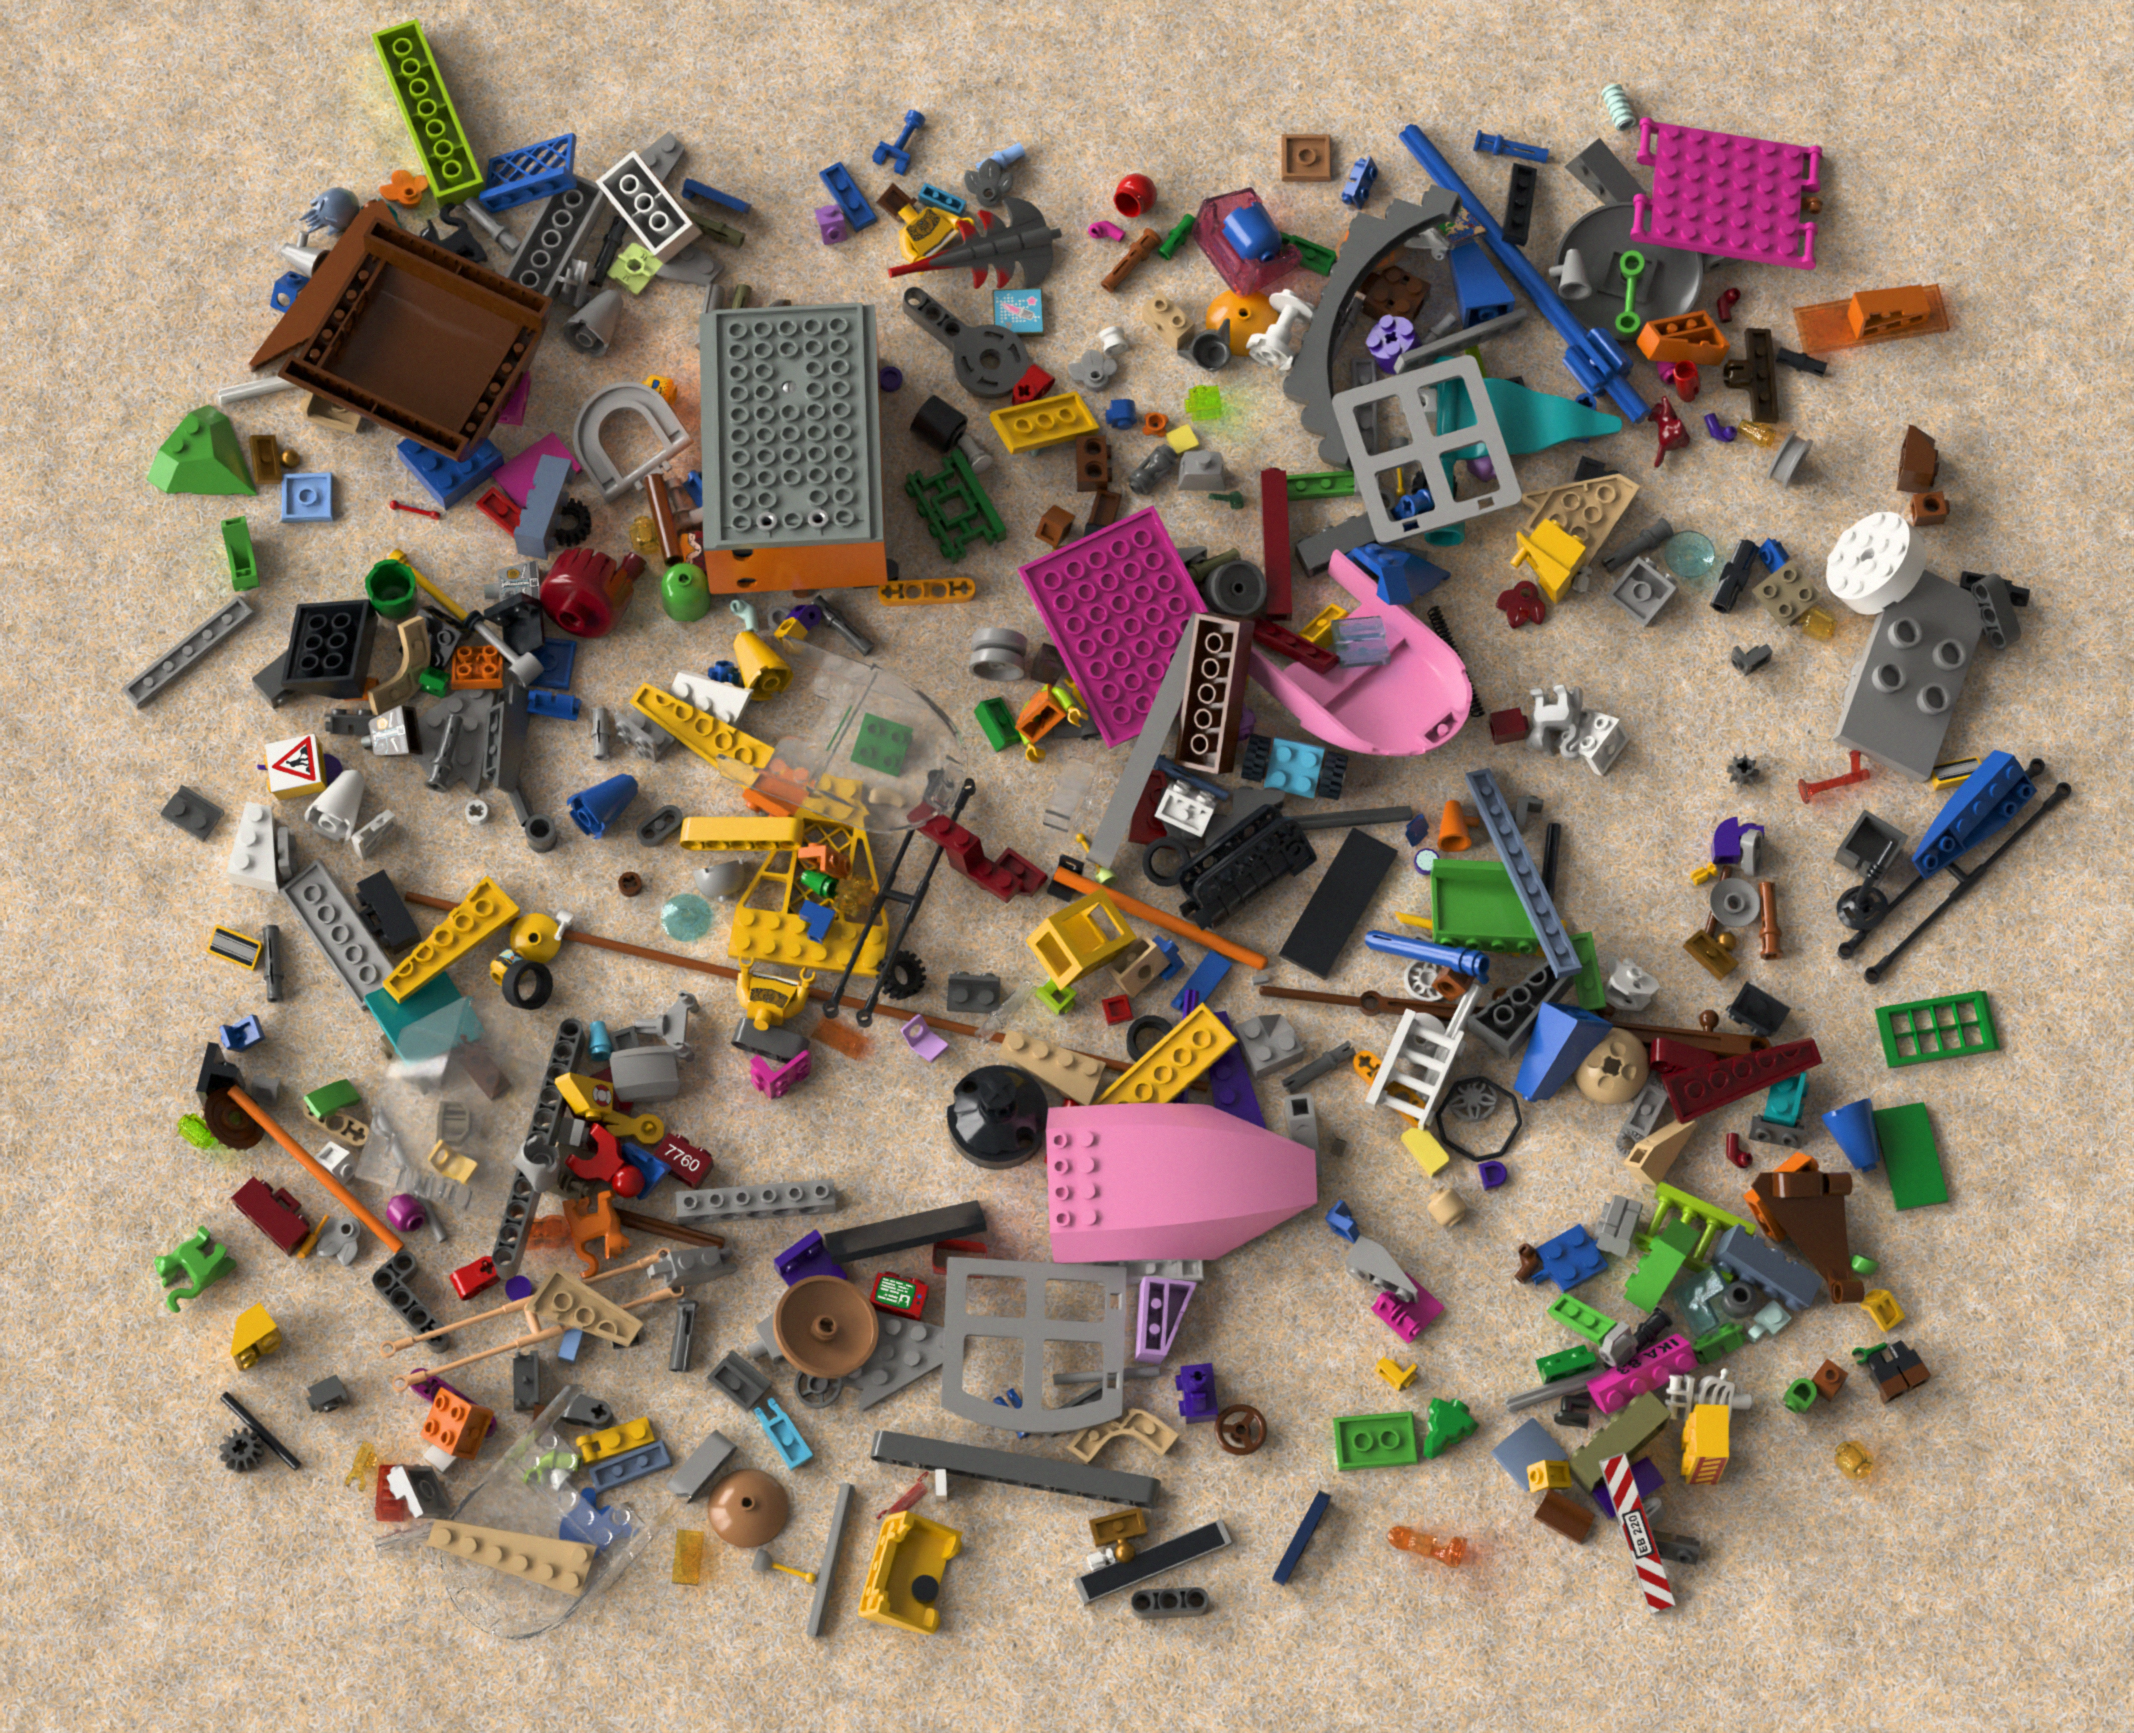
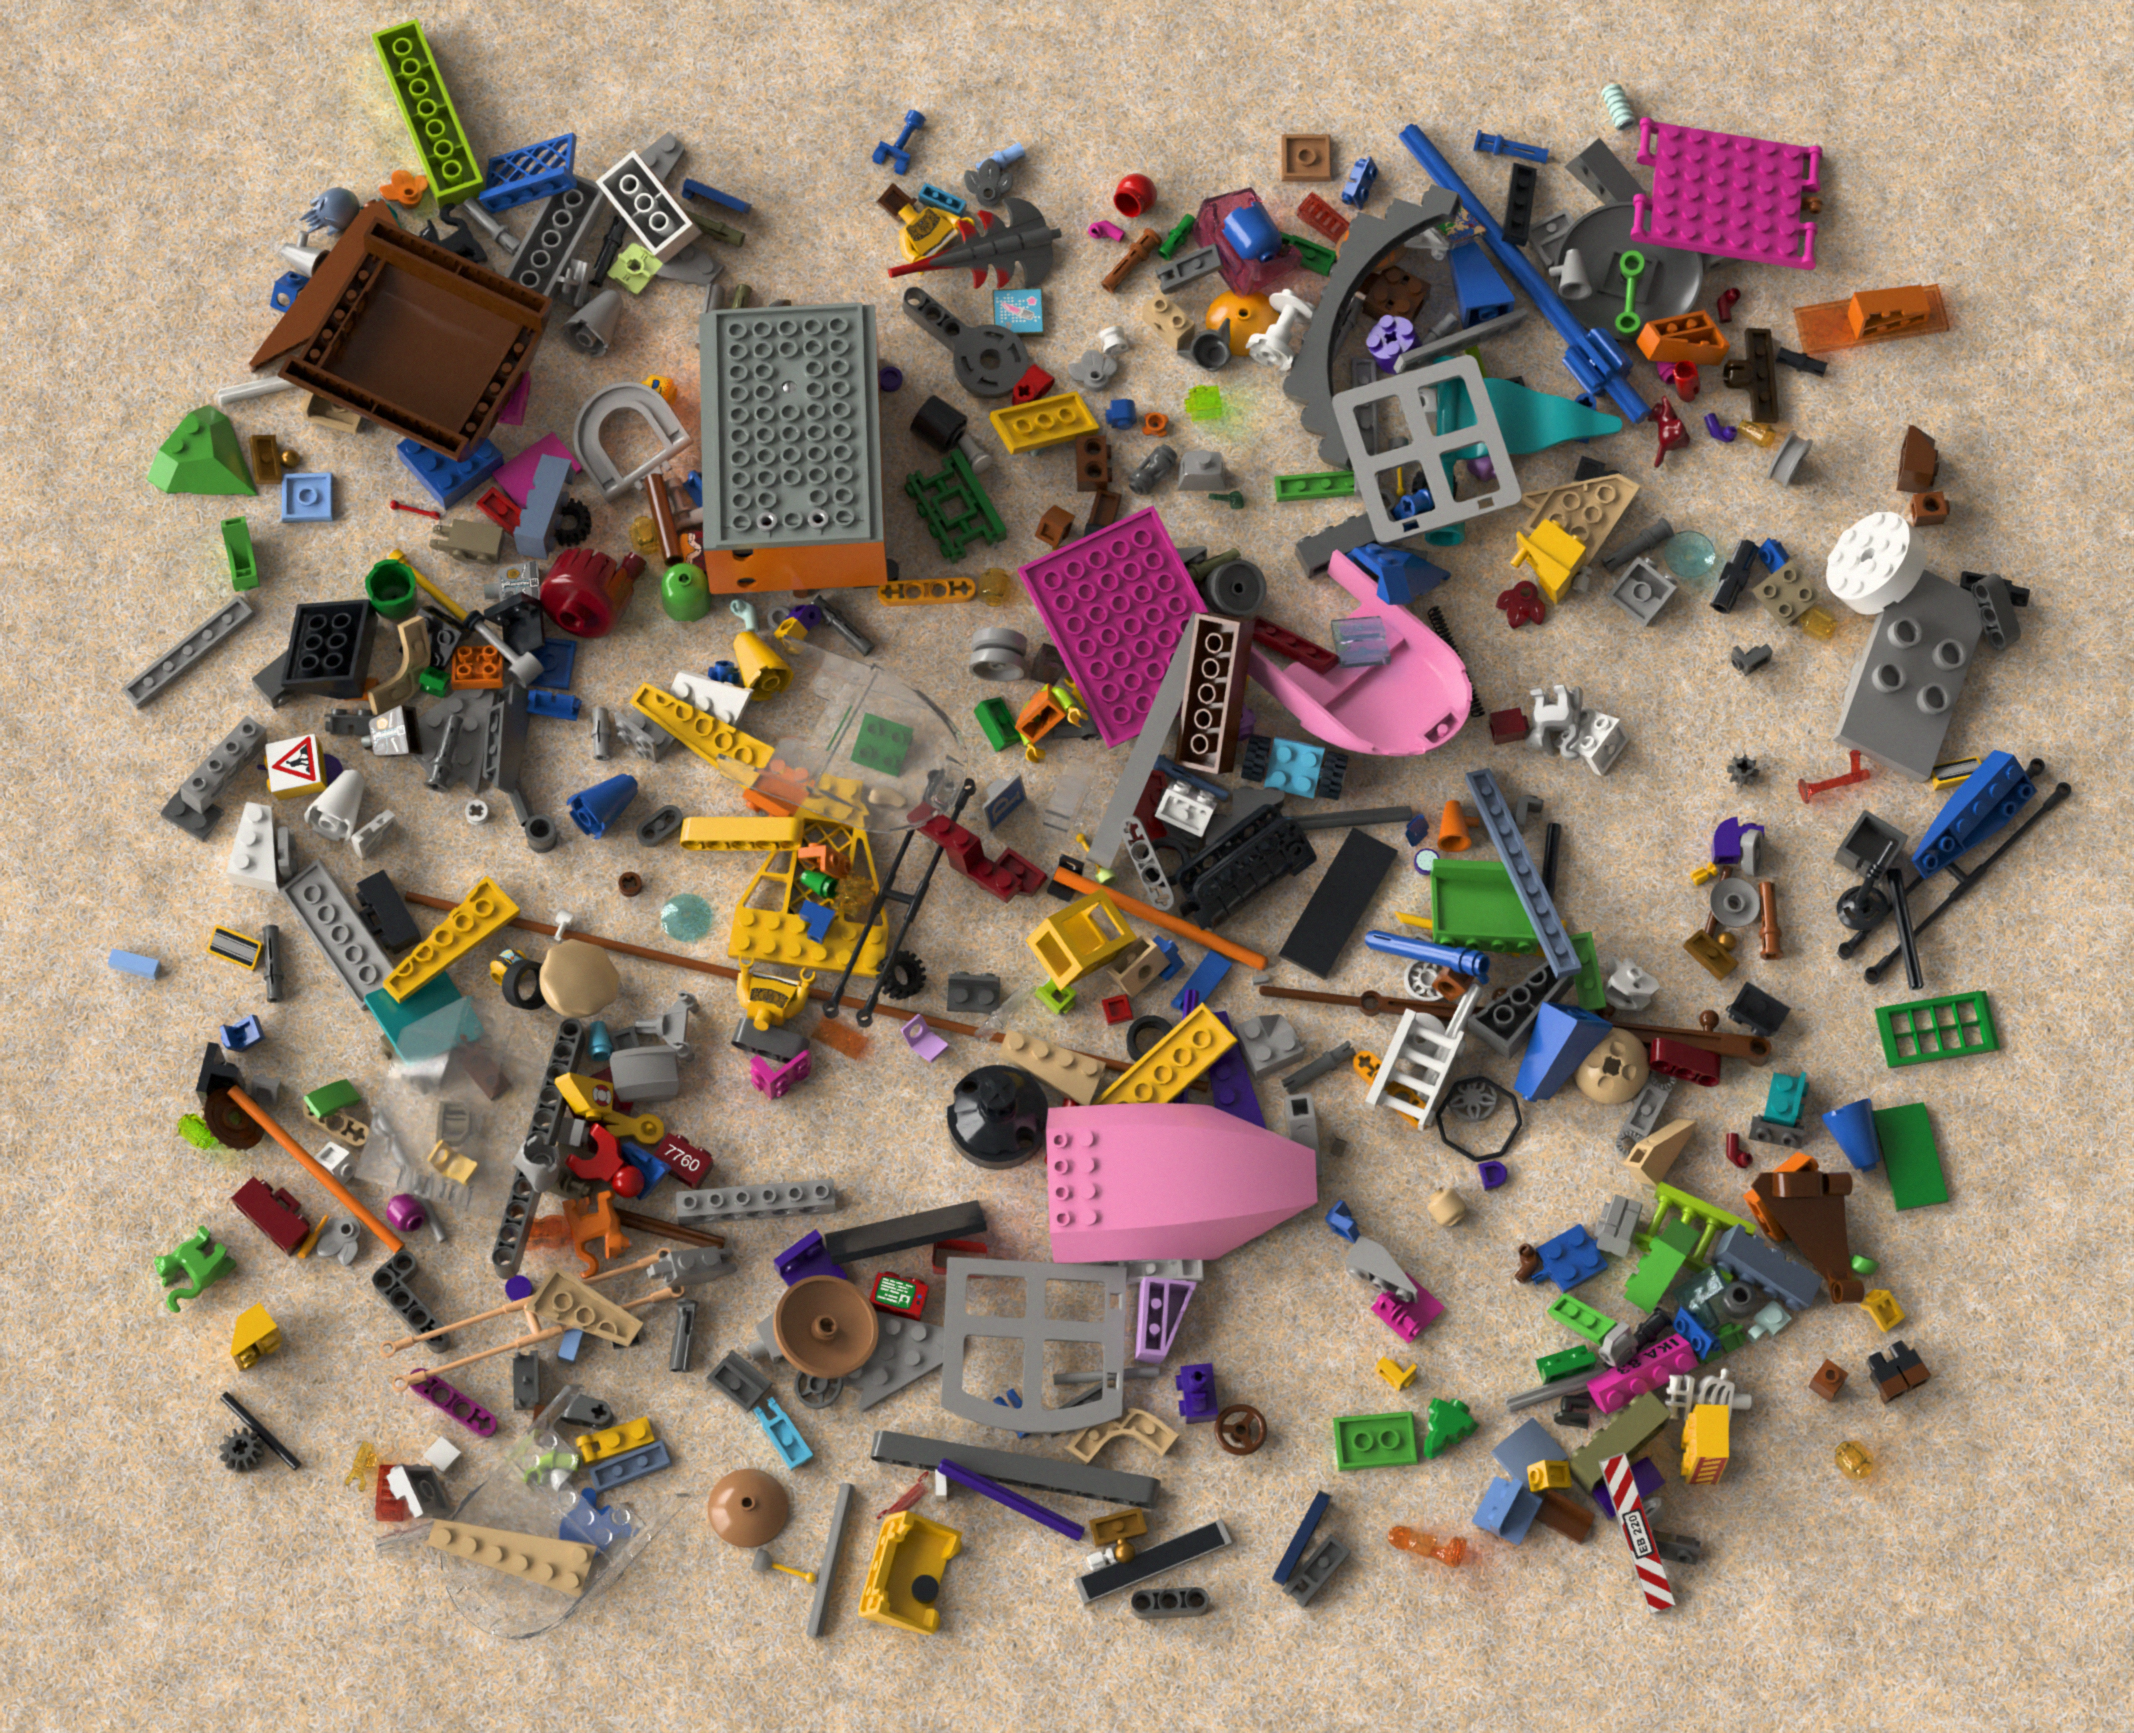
(134, 964): none -> light blue piece
(224, 765): none -> light grey brick
(327, 1395): dark grey brick -> none
(456, 1425): orange bracket -> none
(470, 541): none -> dark tan hinge
(473, 1278): red piece -> none
(545, 947): yellow dish -> none
(578, 979): none -> tan piece
(688, 1557): clear yellow plate -> none
(702, 1465): light grey beam -> none
(721, 880): light grey cylinder -> none
(831, 224): medium lavender bracket -> none
(848, 197): blue tile -> none
(994, 587): none -> clear yellow head
(1004, 799): none -> piece
(1010, 1499): none -> dark purple axle
(1150, 861): none -> light grey beam
(1182, 440): light yellow tile -> none
(1190, 268): none -> dark grey plate
(1276, 544): dark red brick -> none
(1310, 217): none -> clear red slope
(1317, 1570): none -> dark grey plate
(1319, 629): yellow slope -> none
(1426, 1150): light yellow piece -> none
(1507, 1510): none -> medium blue bracket
(1547, 235): none -> light grey wing
(1693, 1331): none -> blue hinge
(1718, 1083): dark red wing -> none
(1800, 1395): bright green plate -> none
(1868, 1352): green hand -> none
(1905, 929): none -> black axle

